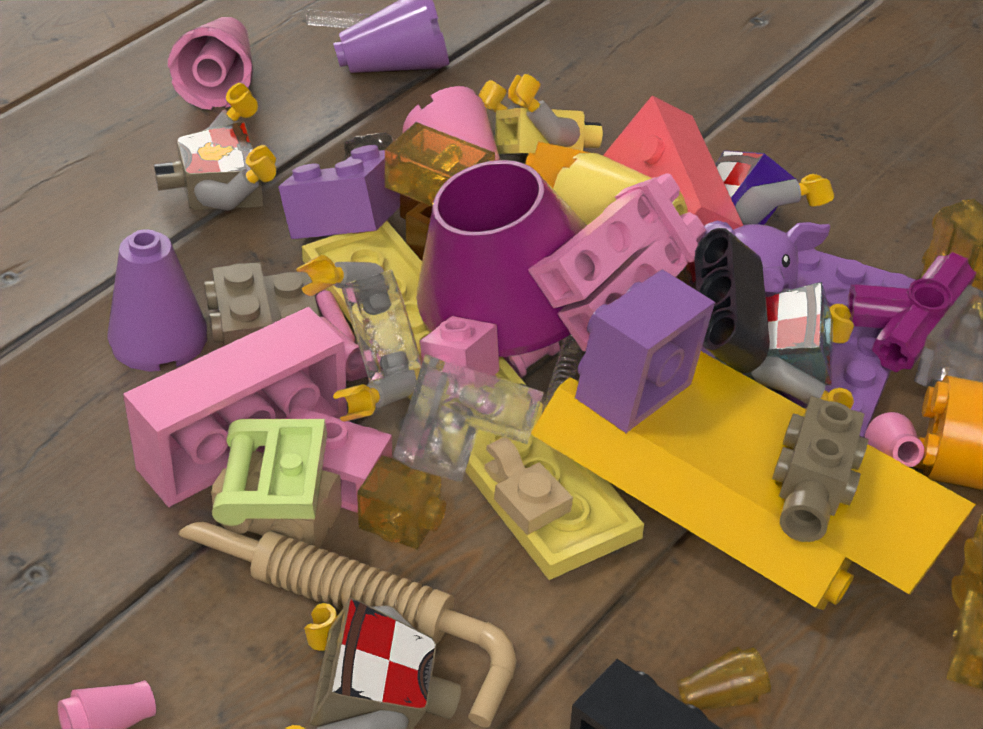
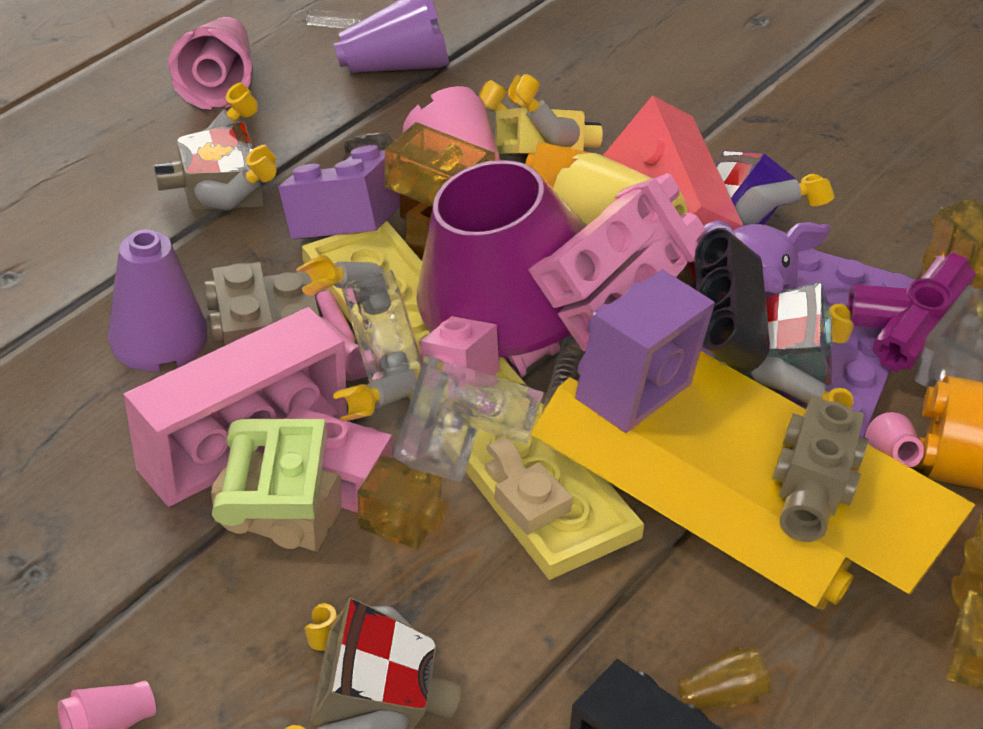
(336, 578): tan piece -> none

